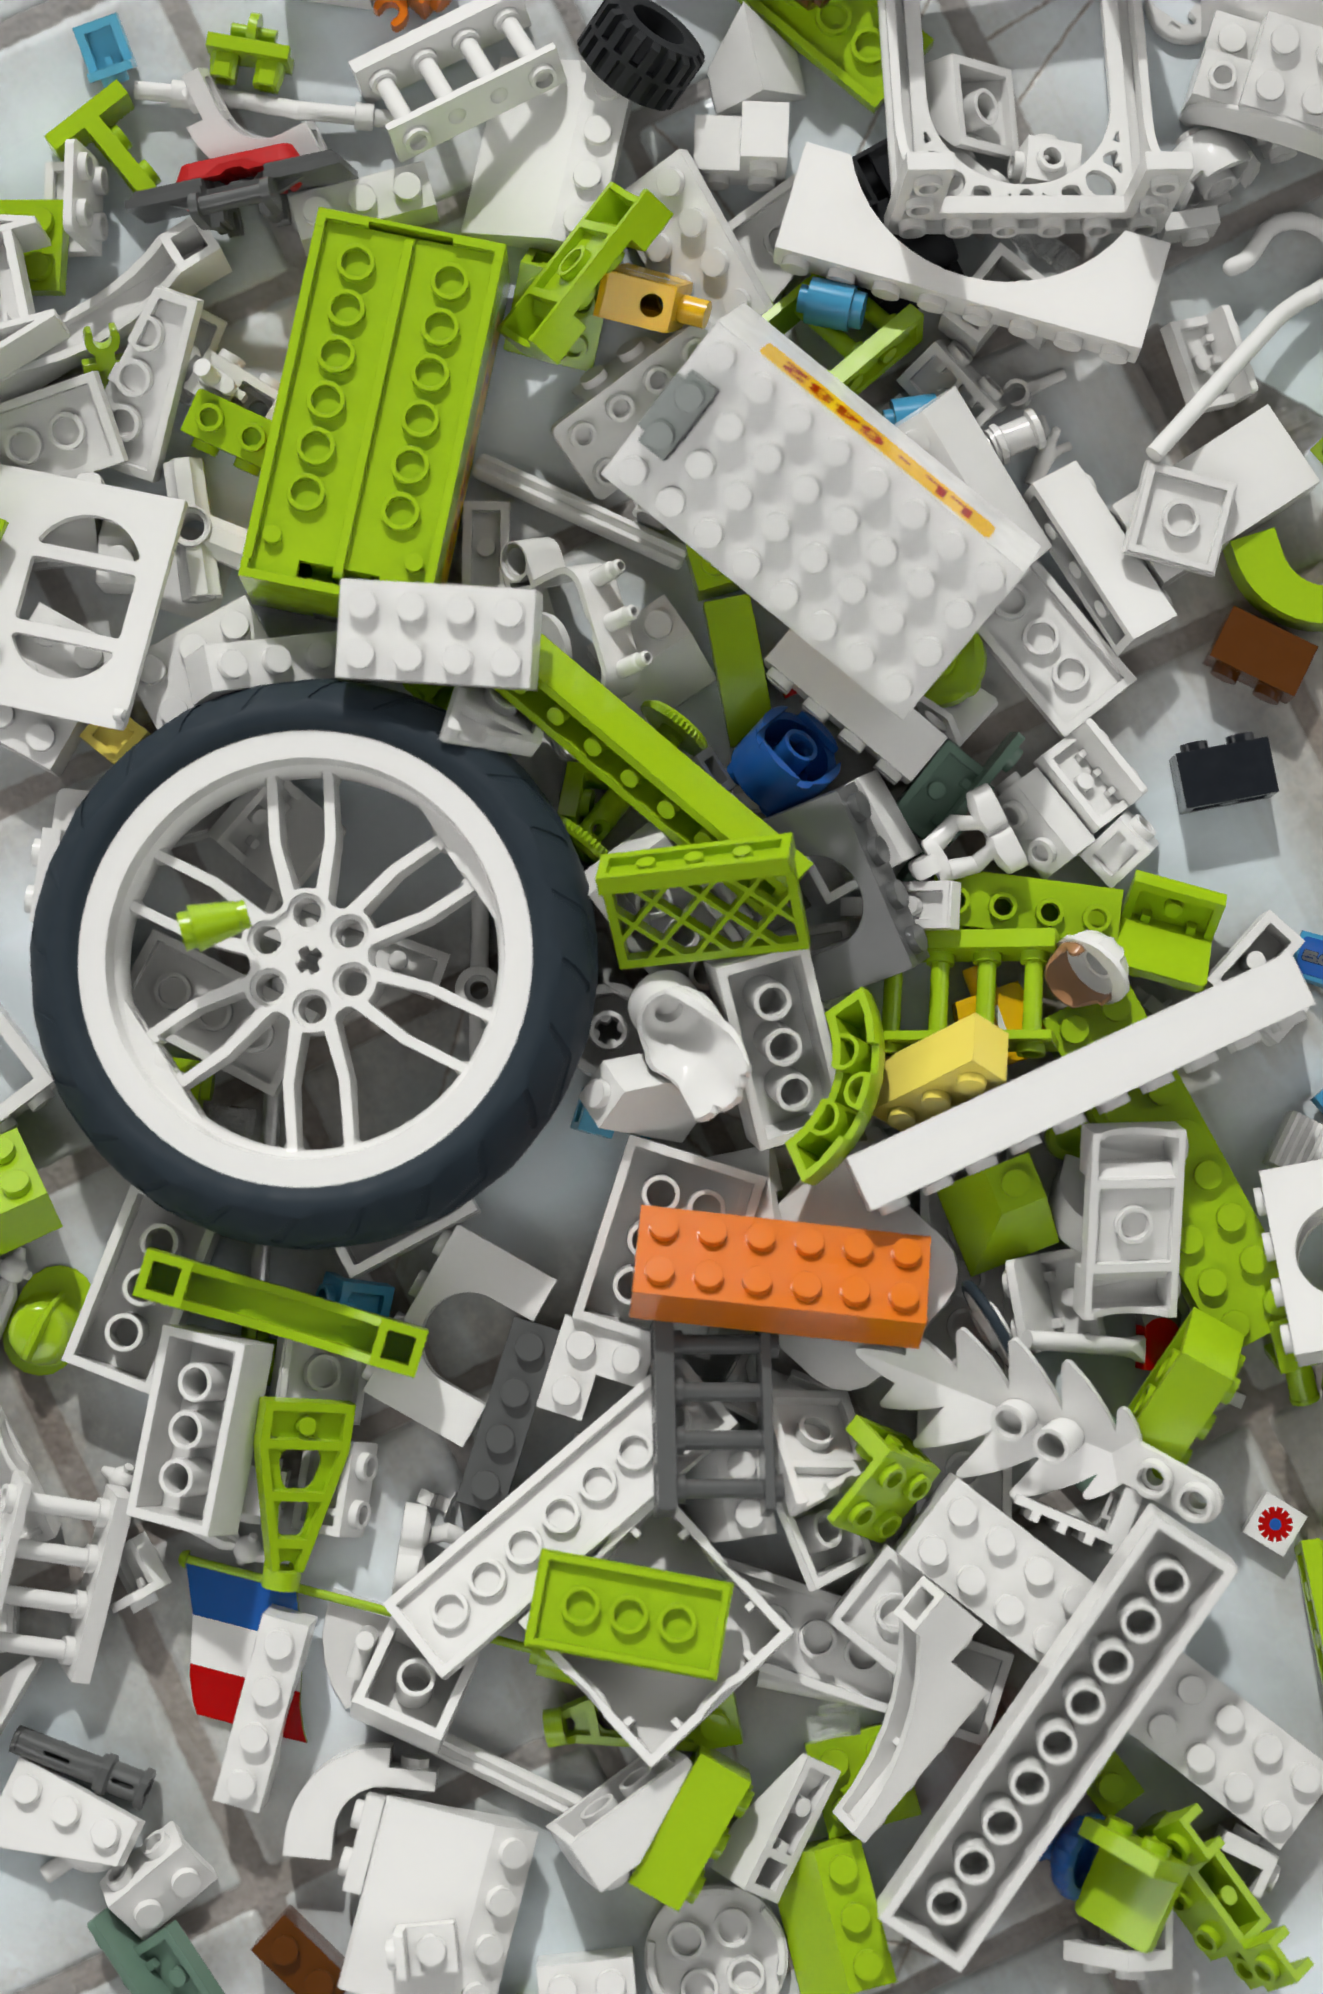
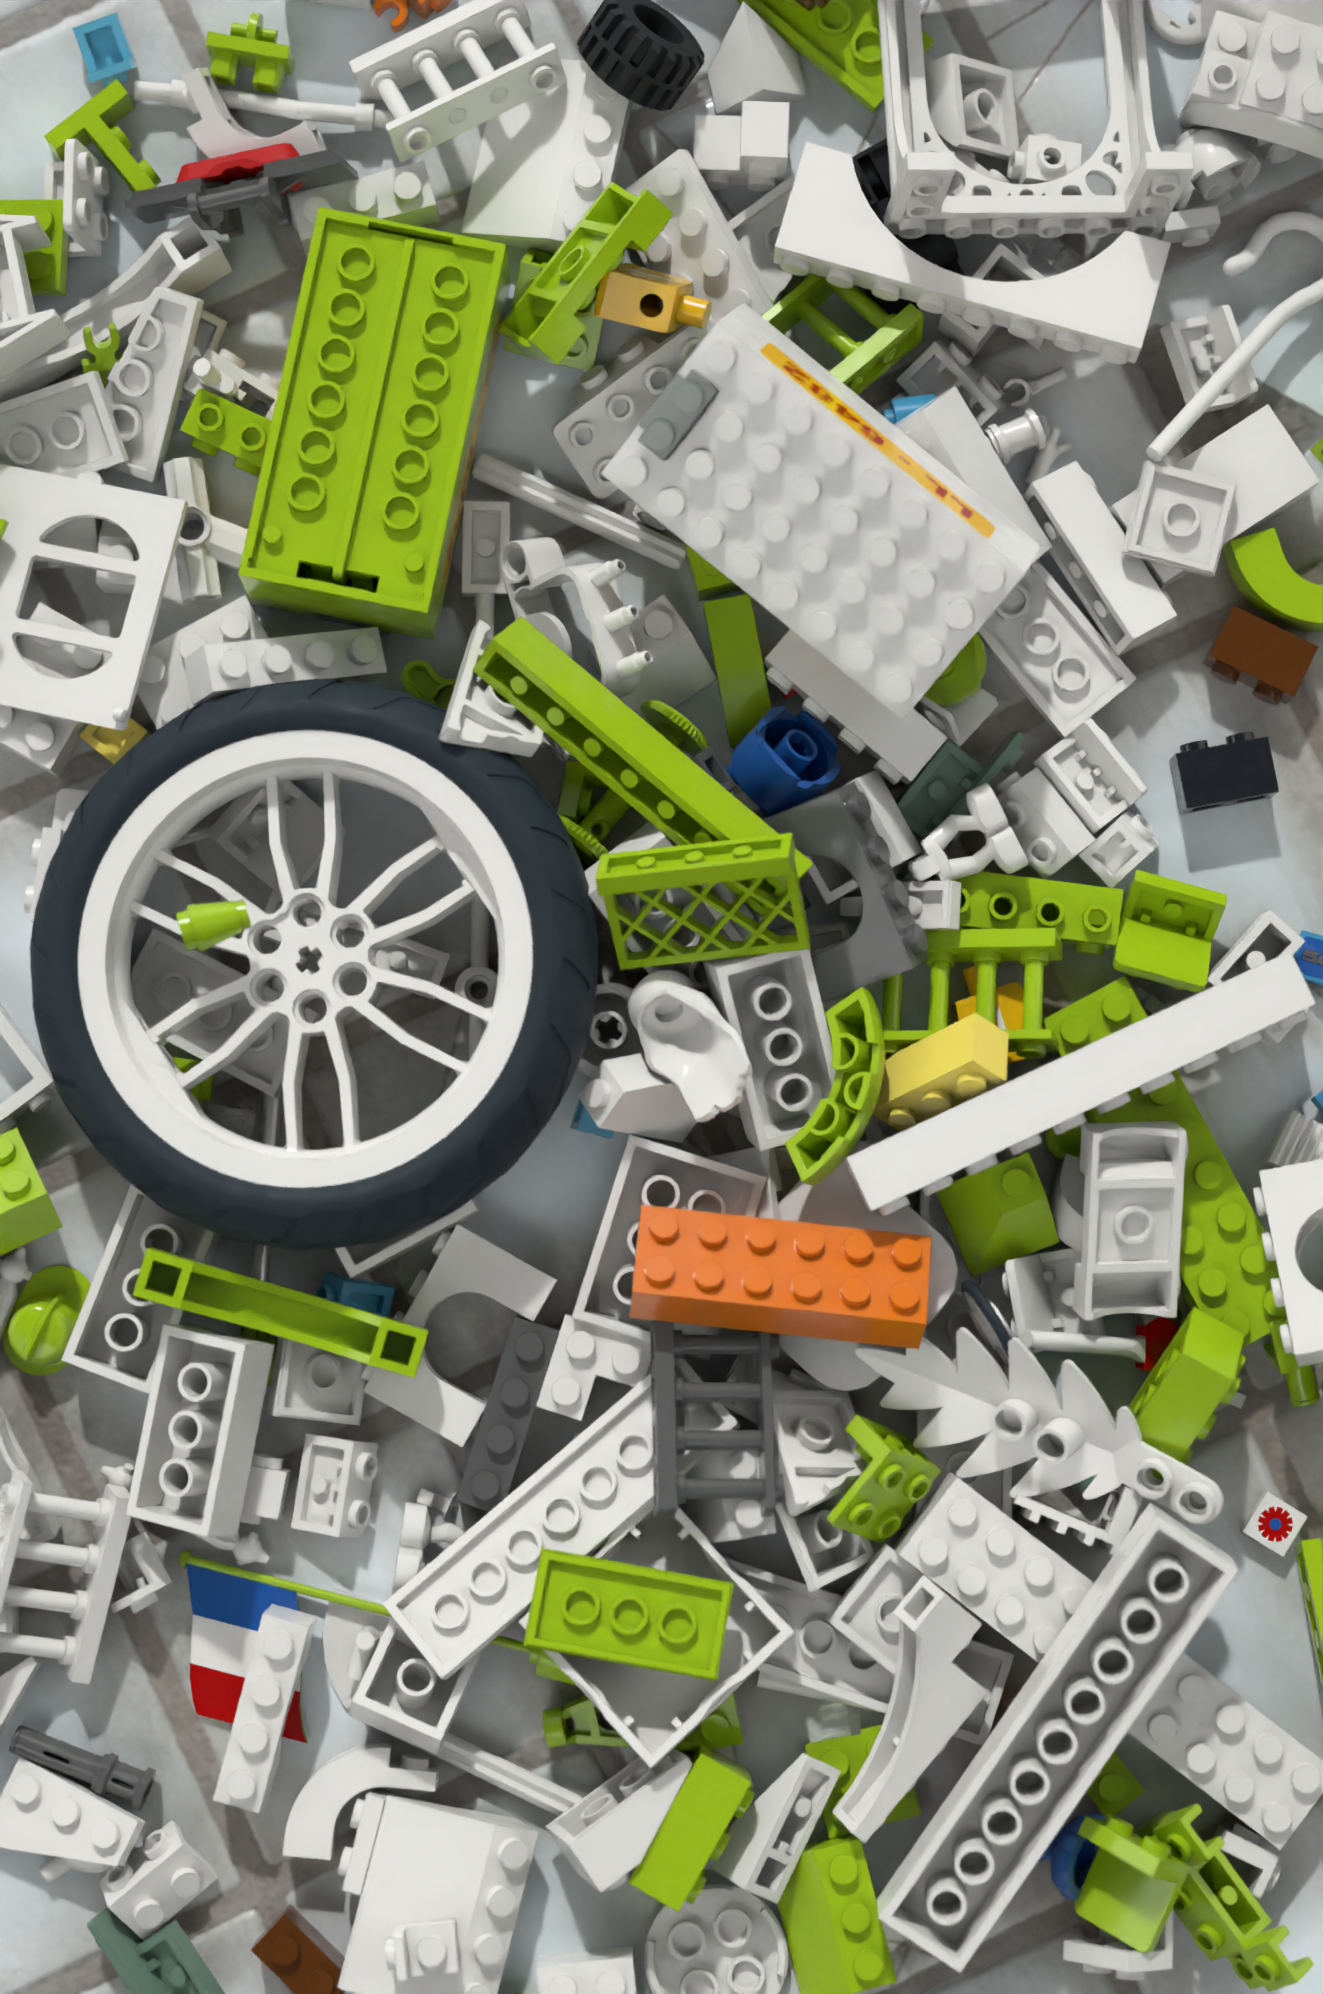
(297, 1425): lime plate -> none
(439, 634): white brick -> none
(832, 304): dark azure brick -> none
(1088, 970): piece -> none

